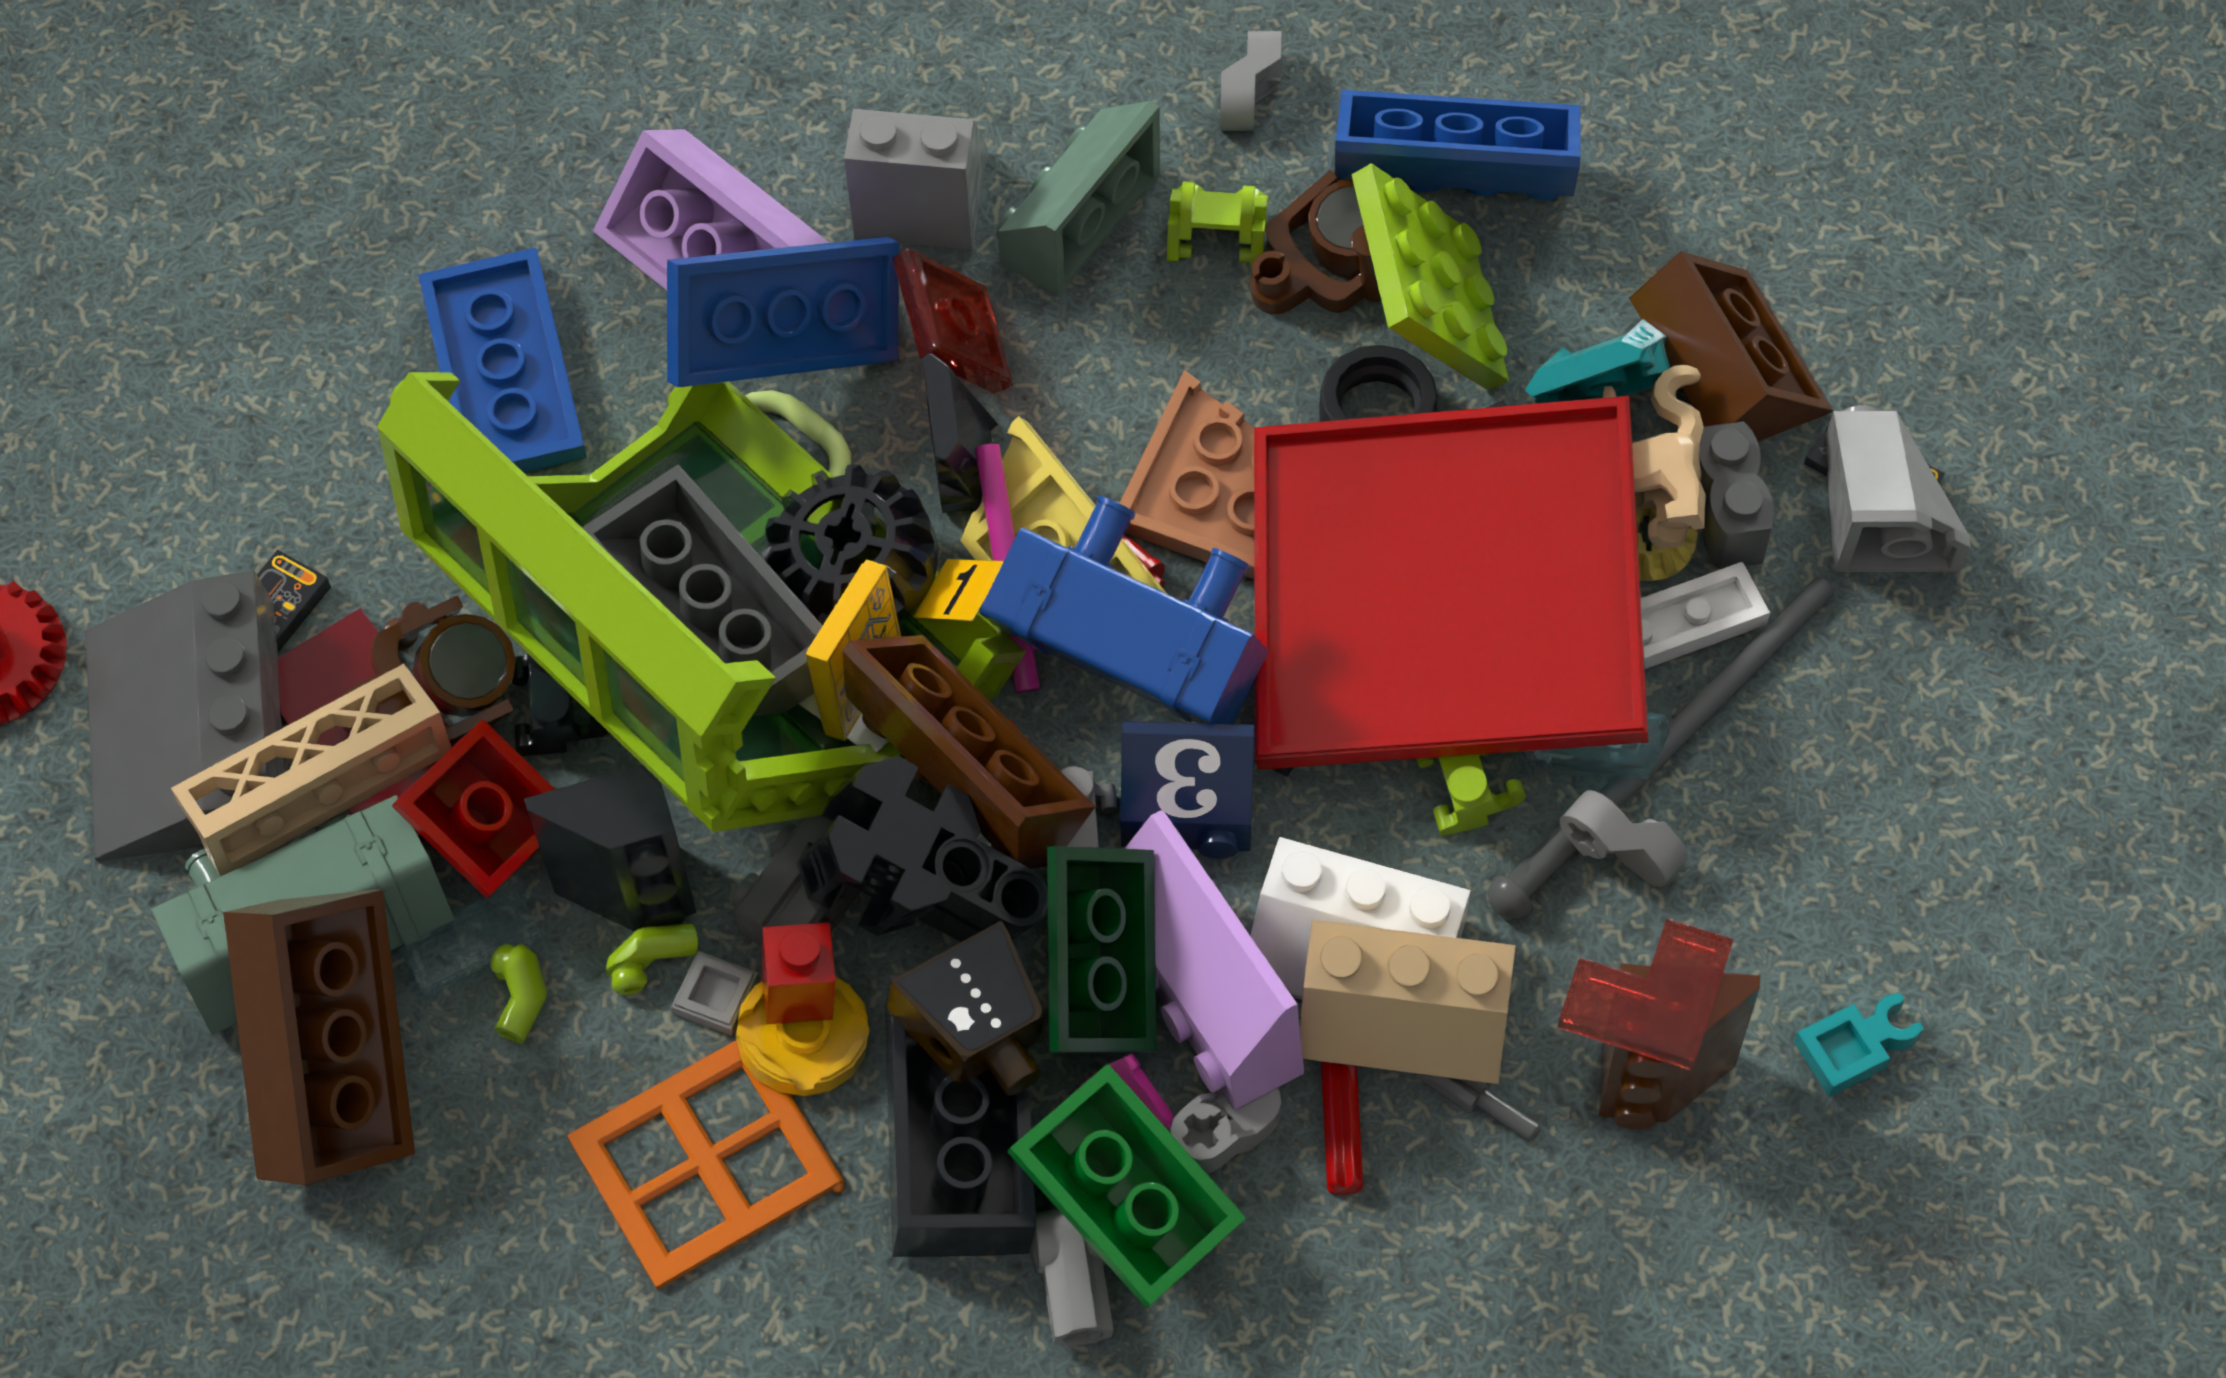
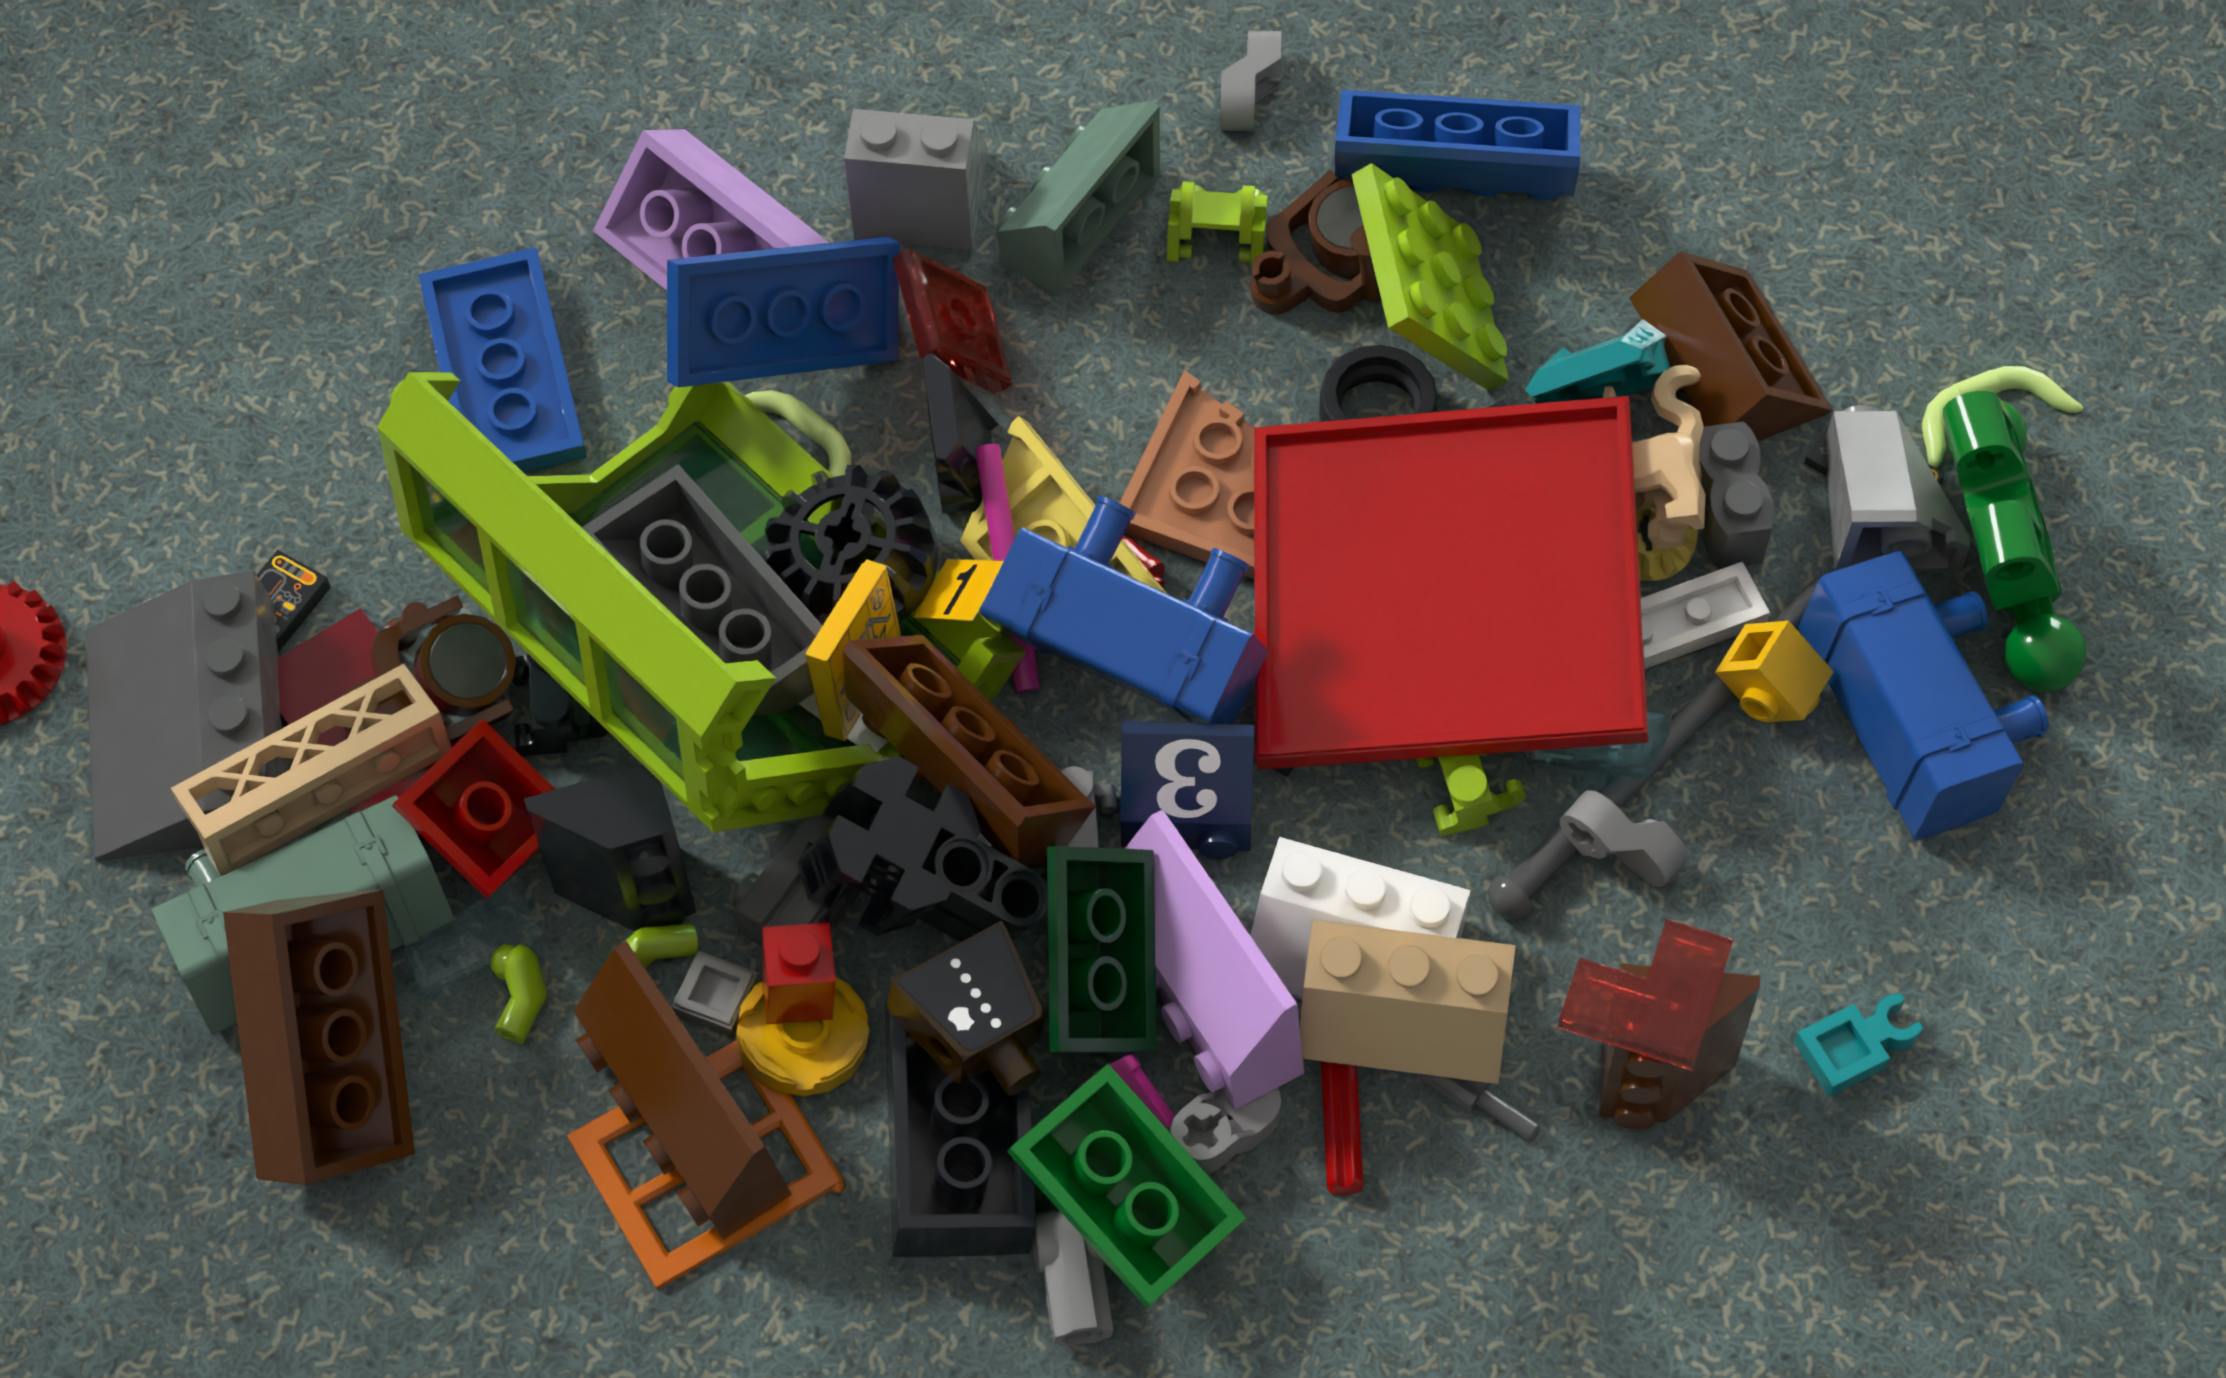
(678, 1097): none -> reddish brown slope
(1774, 672): none -> yellow brick
(1914, 695): none -> blue piece
(1993, 381): none -> yellowish green animal
(2012, 539): none -> green connector

